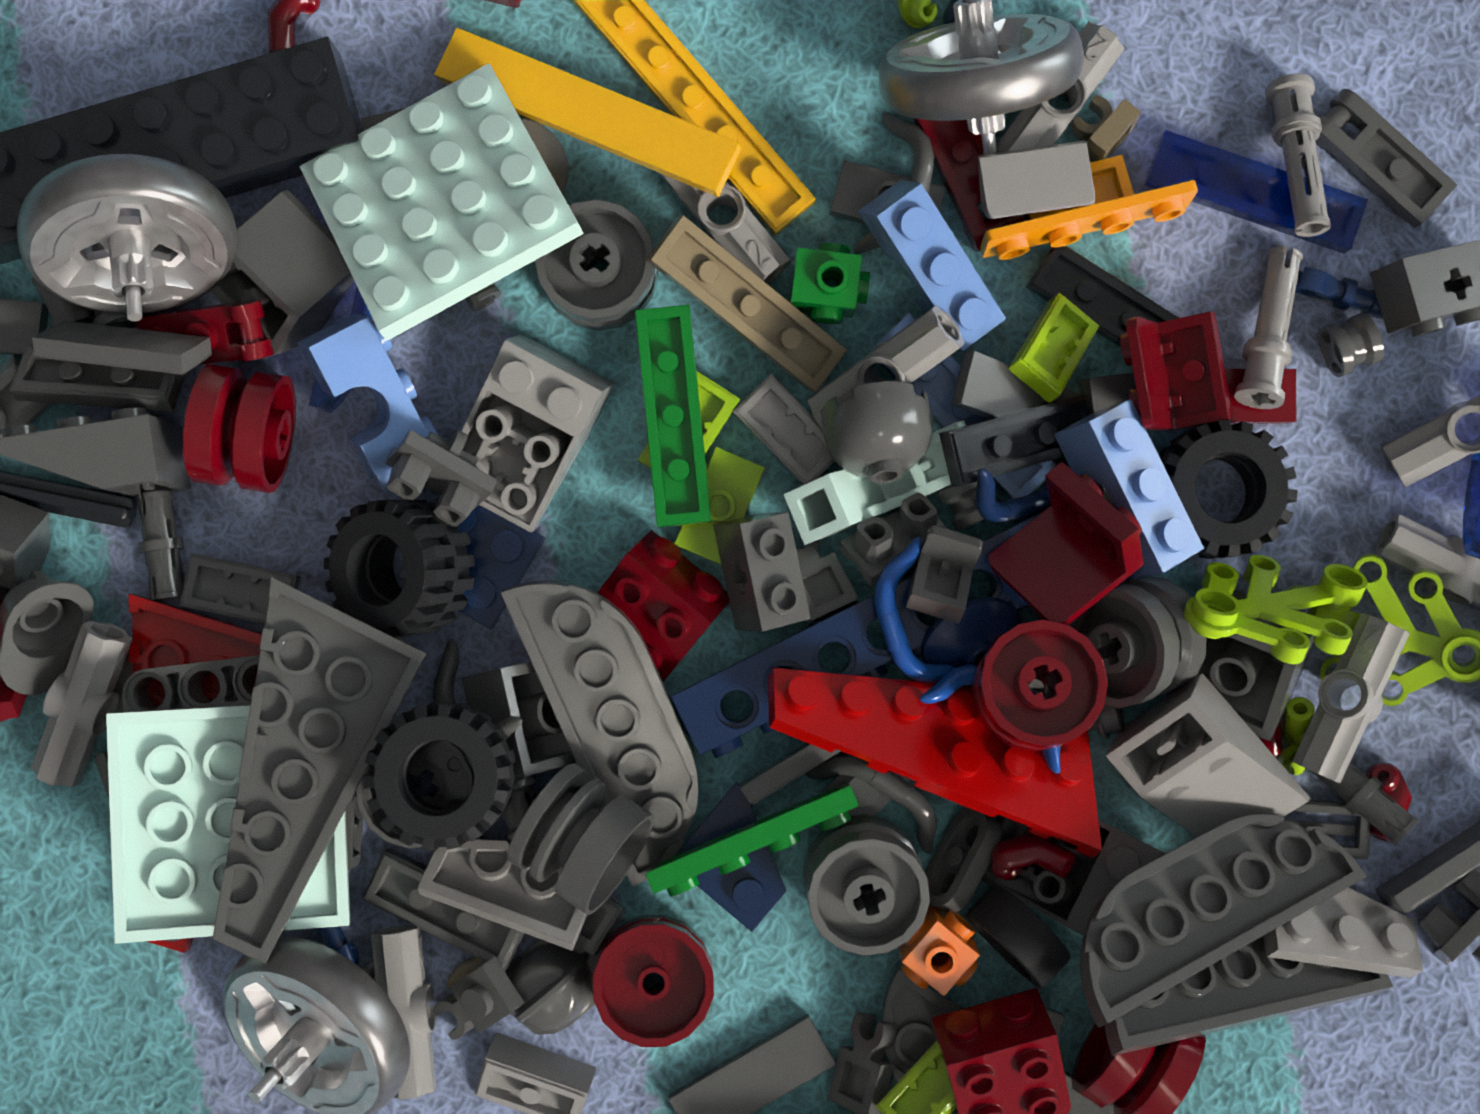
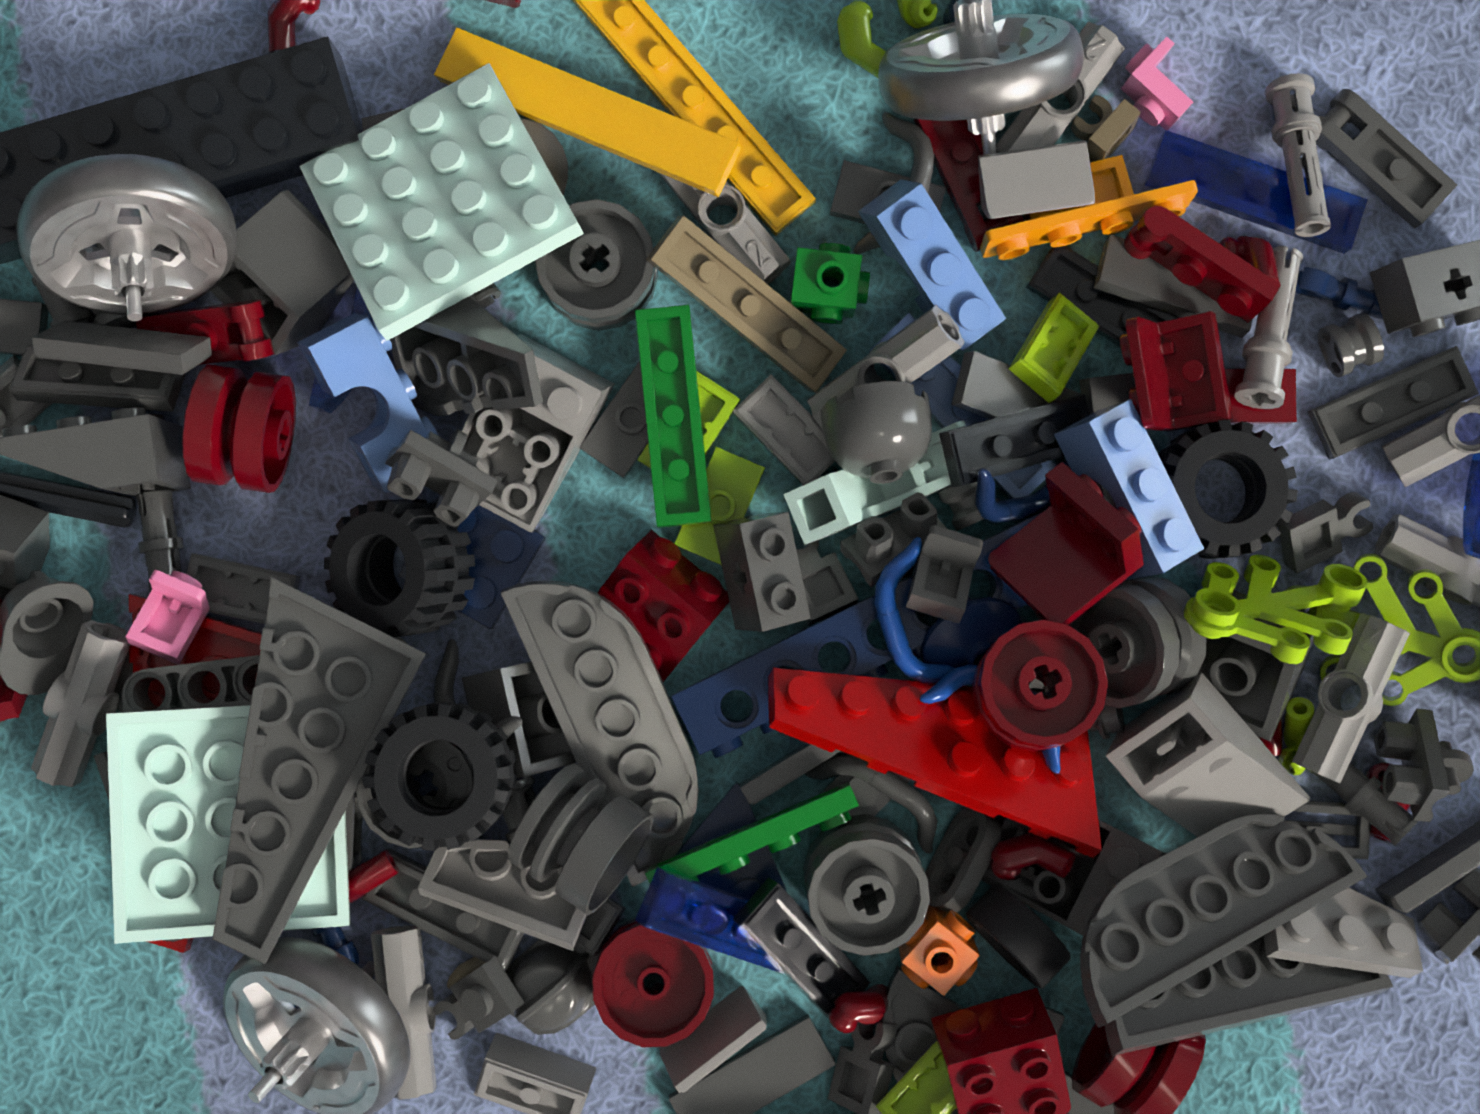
(169, 616): none -> bright pink bracket
(371, 874): none -> dark red arm
(467, 362): none -> dark grey wedge
(621, 429): none -> dark grey plate
(698, 916): none -> clear blue plate
(722, 1034): none -> light grey slope
(797, 946): none -> black tile
(856, 37): none -> lime arm
(859, 1006): none -> dark red arm
(1151, 90): none -> bright pink bracket
(1157, 287): none -> dark grey tile
(1201, 262): none -> dark red plate
(1254, 251): none -> dark red arm
(1318, 530): none -> dark grey plate
(1393, 402): none -> dark grey tile
(1428, 766): none -> dark grey hips

